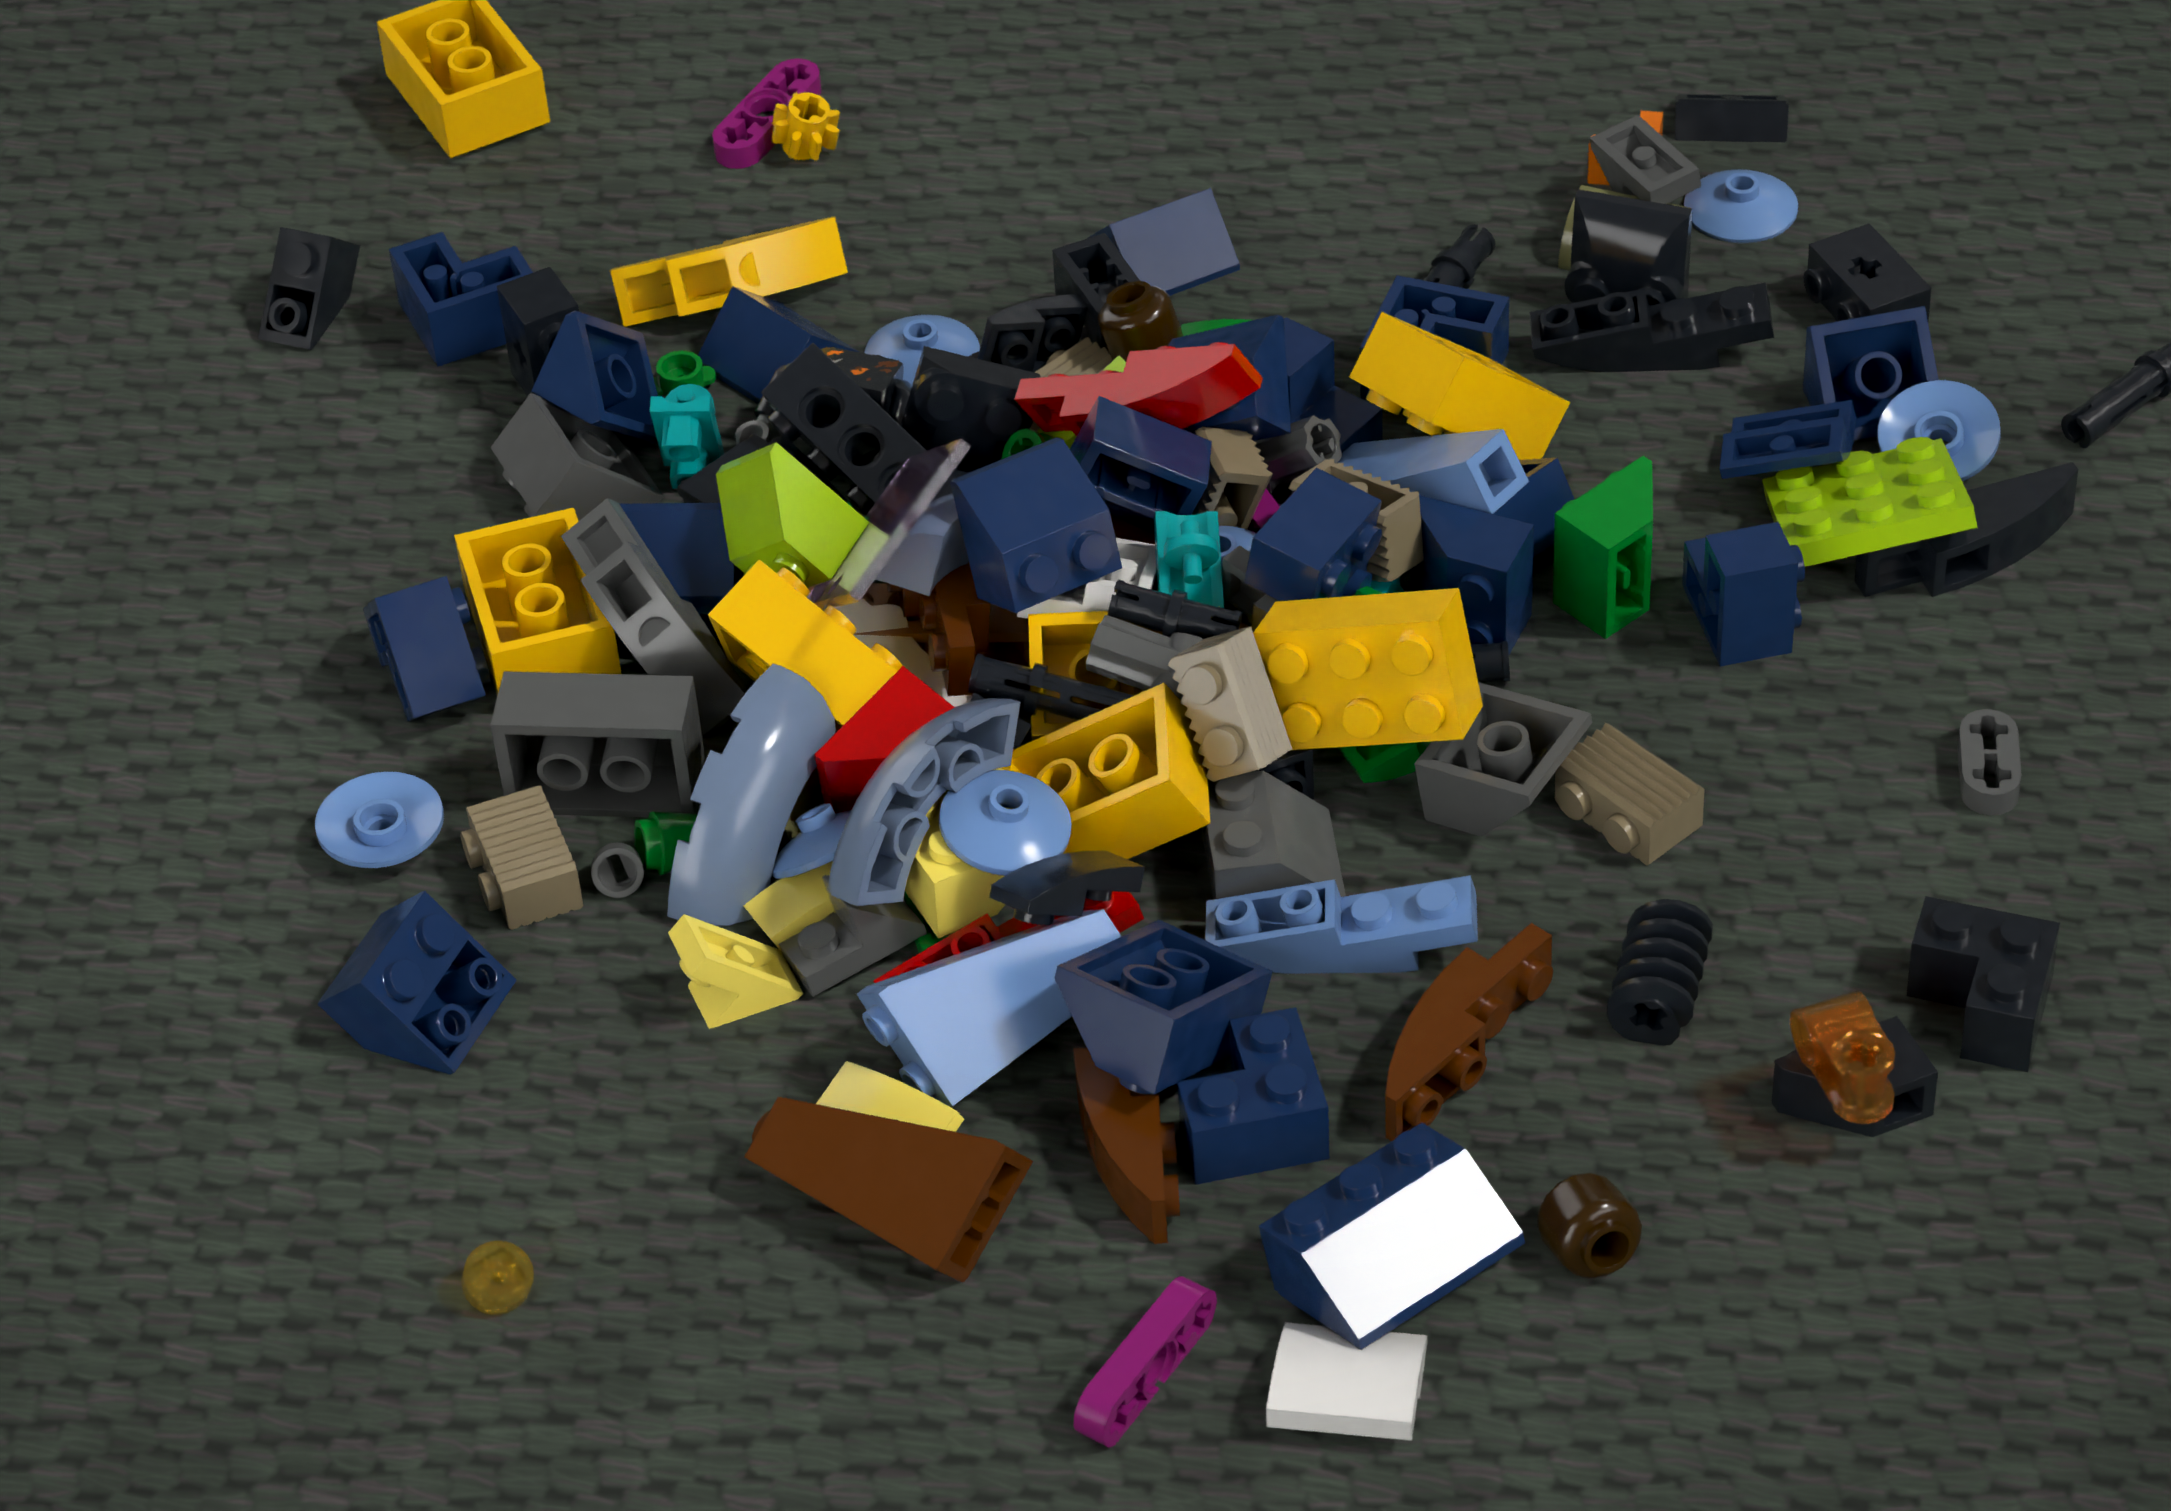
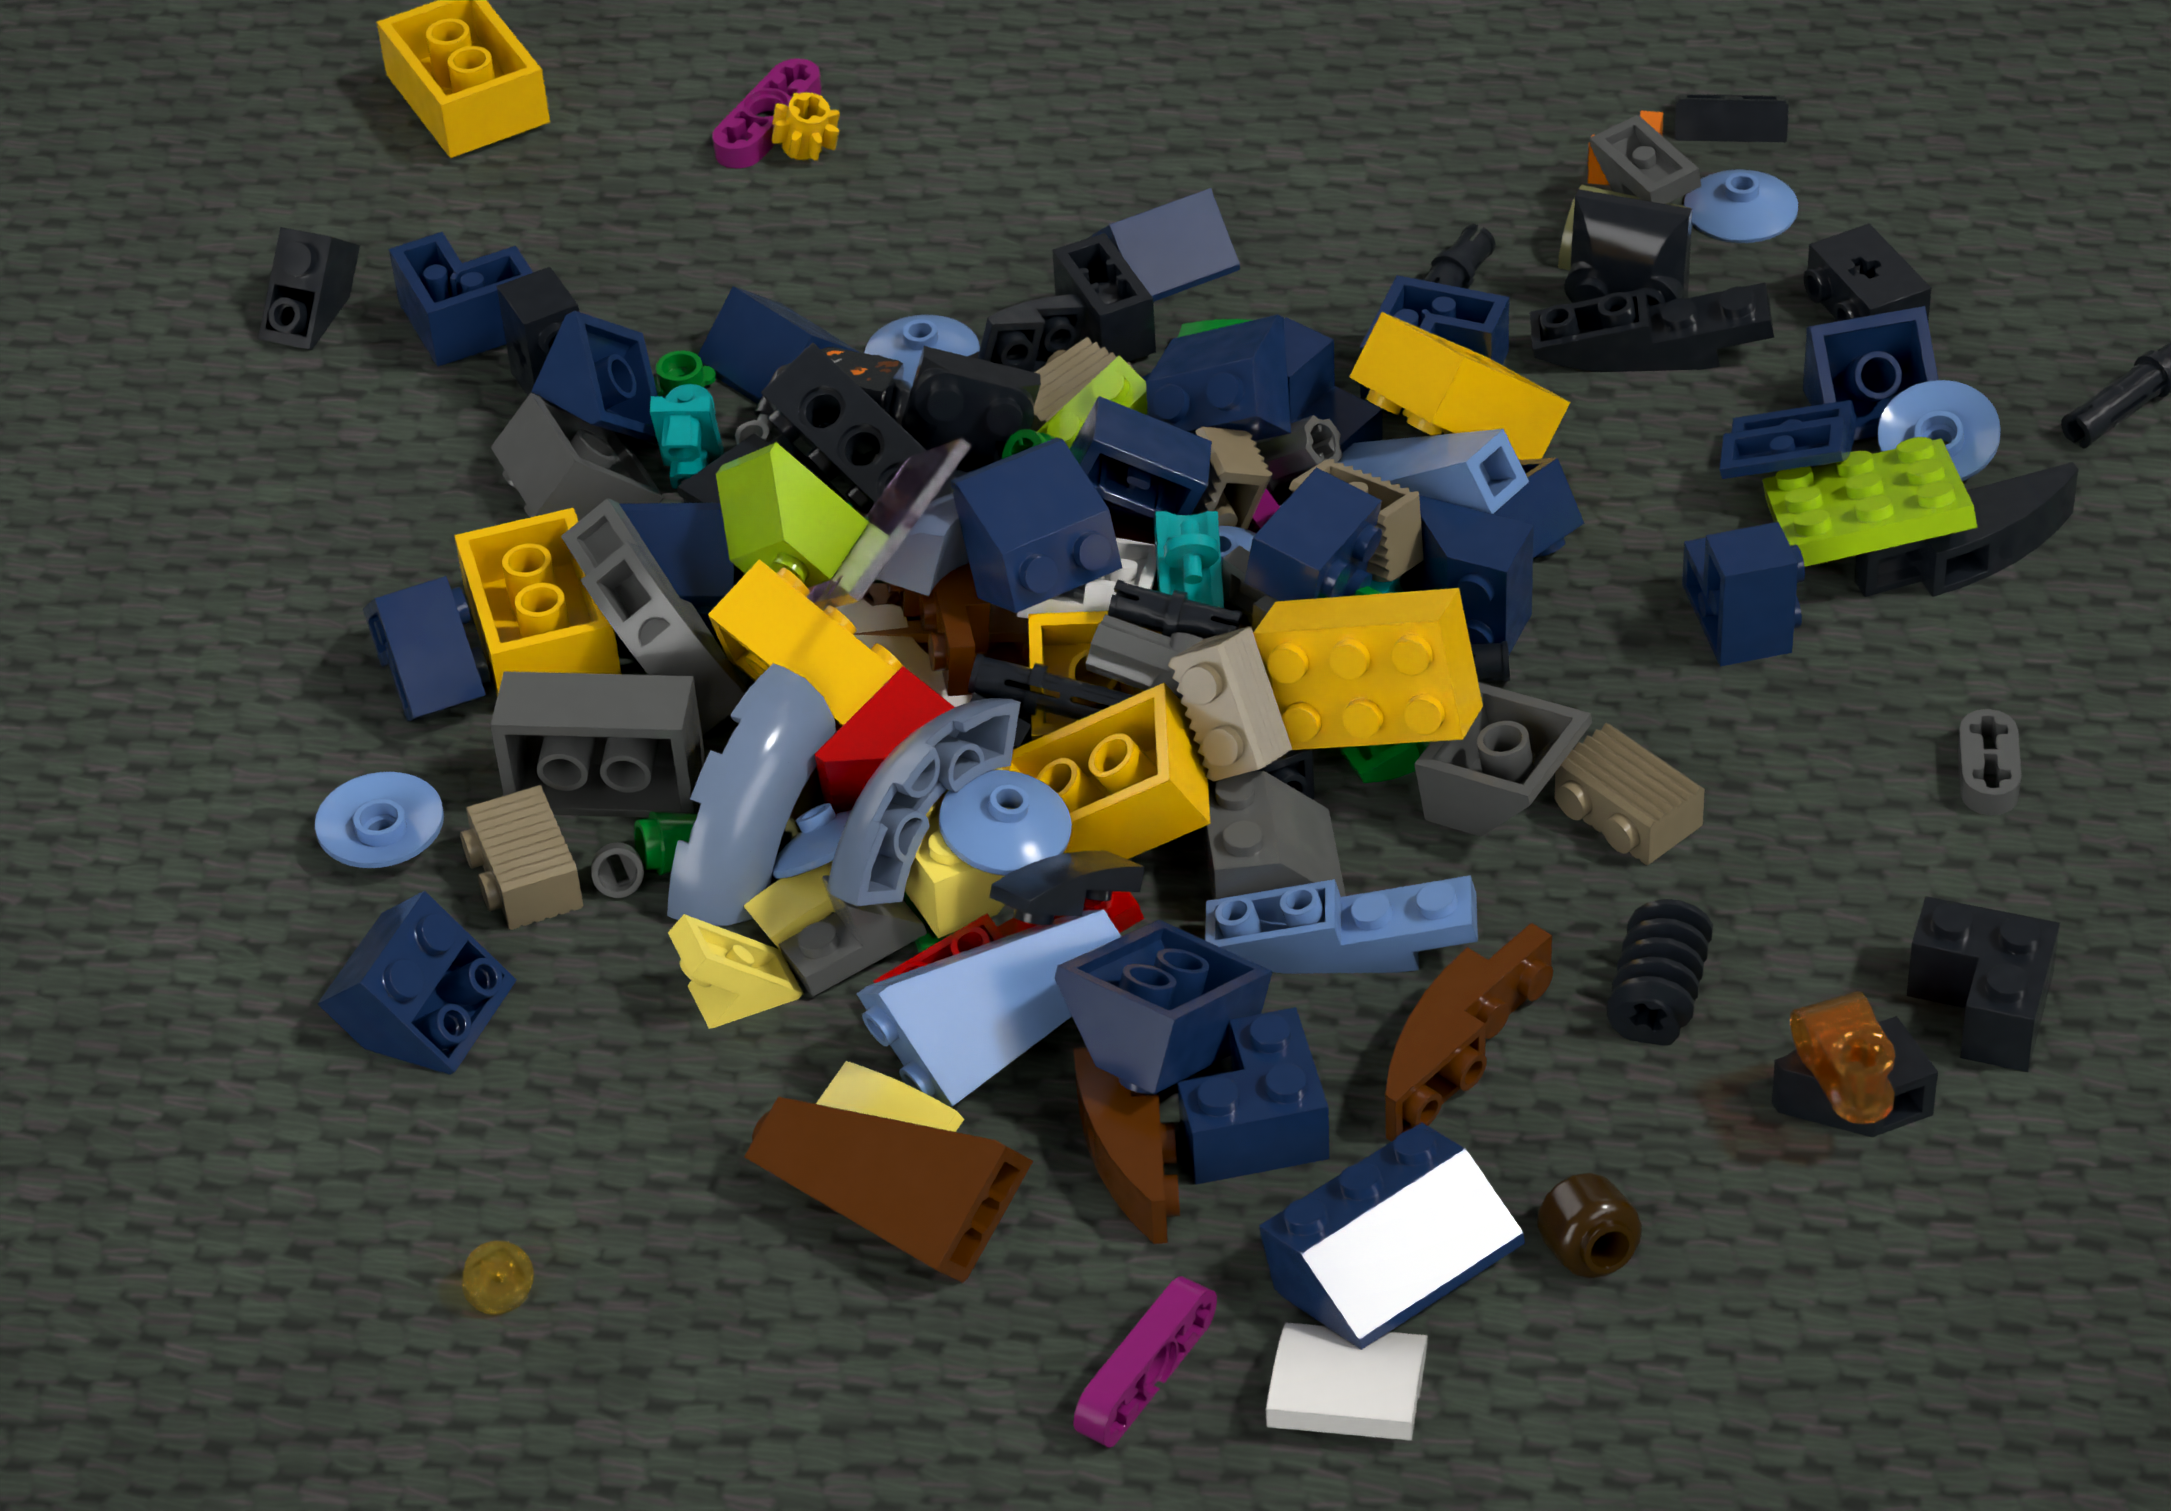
(704, 276): yellow slope -> none
(1137, 319): dark brown head -> none
(1163, 383): red slope -> none
(1606, 551): green slope -> none

